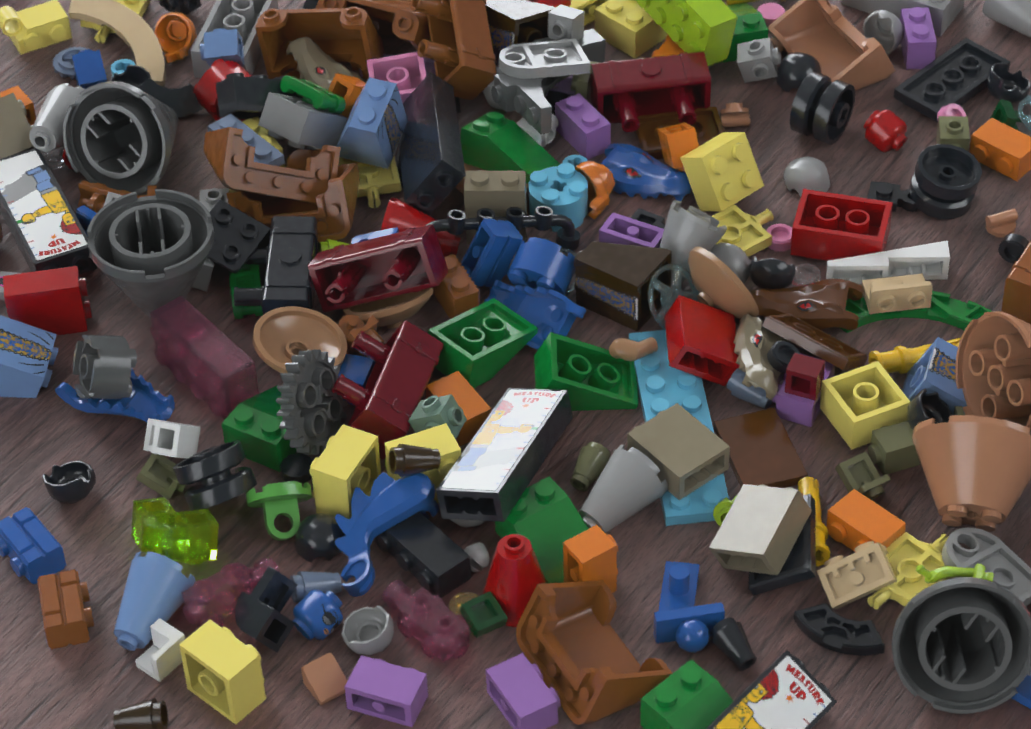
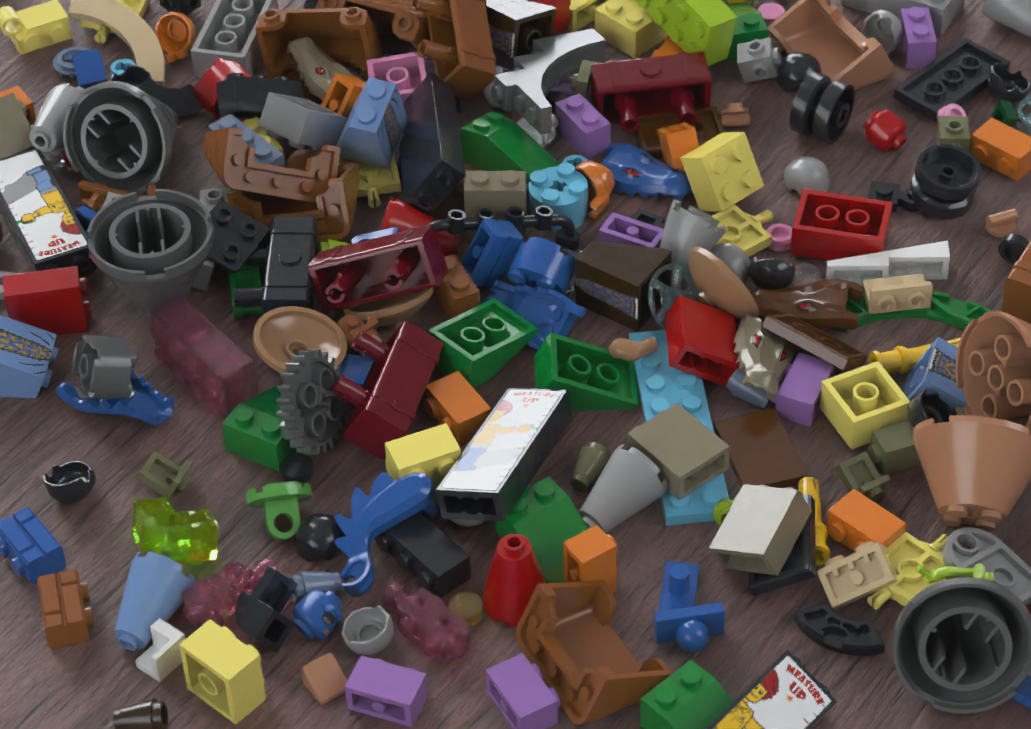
(171, 438): white brick -> none
(215, 475): black wheel -> none
(222, 45): medium blue brick -> none
(313, 94): green plate -> none
(346, 463): light yellow brick -> none
(412, 459): dark brown cone -> none
(438, 411): sand green brick -> none
(478, 556): light grey hinge -> none
(483, 614): dark green tile -> none
(544, 59): light grey tile -> none
(565, 23): light grey plate -> none
(733, 642): black cone -> none
(781, 354): black tile -> none
(804, 376): dark red plate -> none

